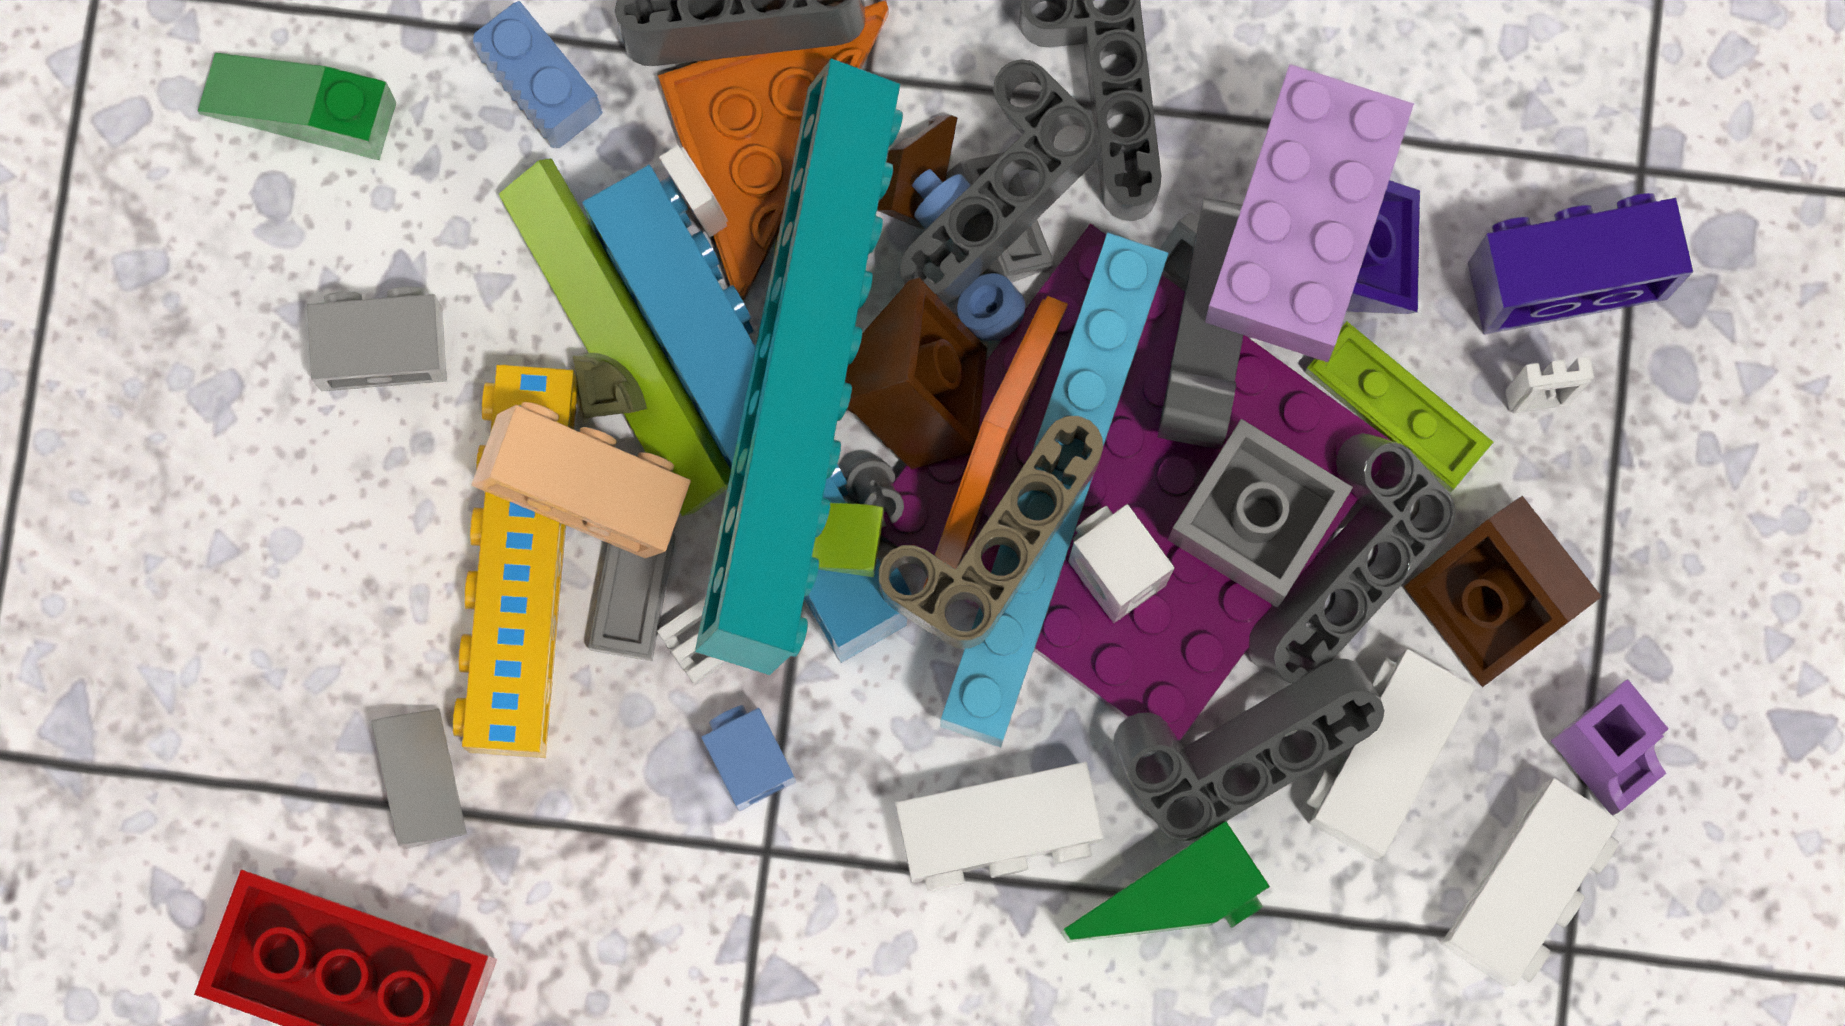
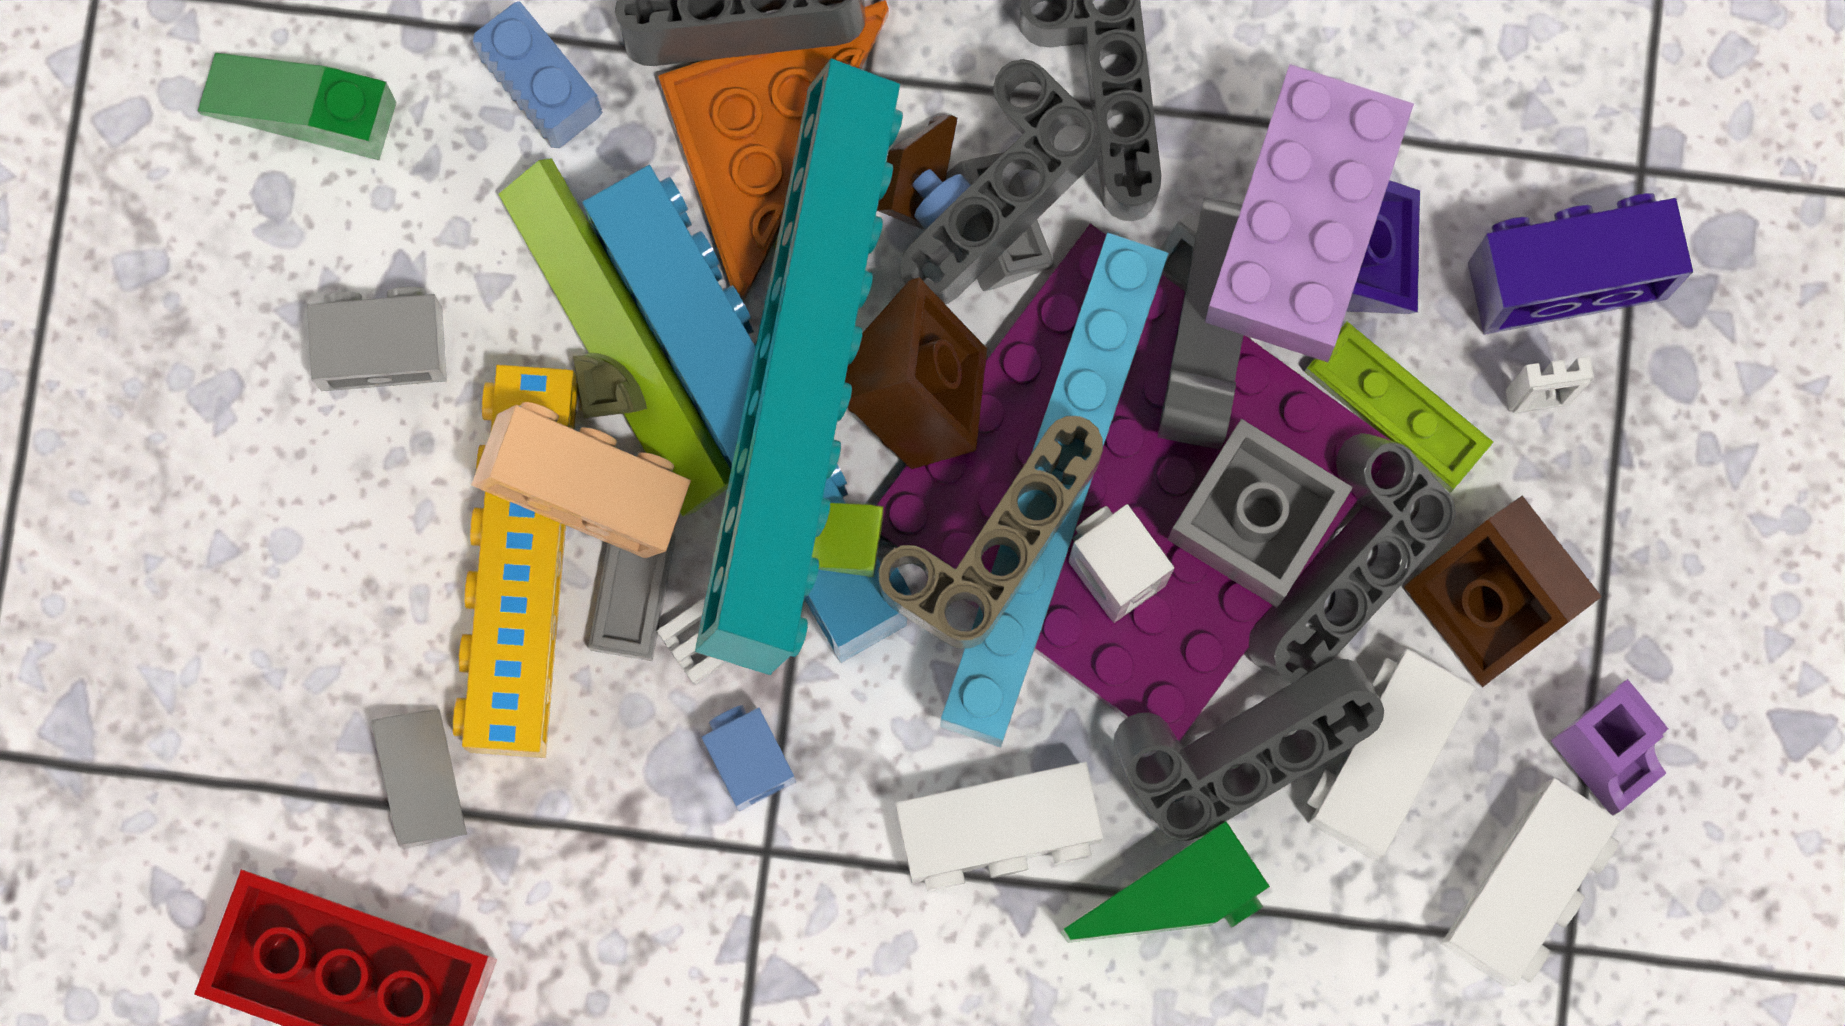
(694, 190): white tile -> none
(871, 483): light grey pin -> none
(991, 307): medium blue tile -> none
(998, 432): orange tile -> none

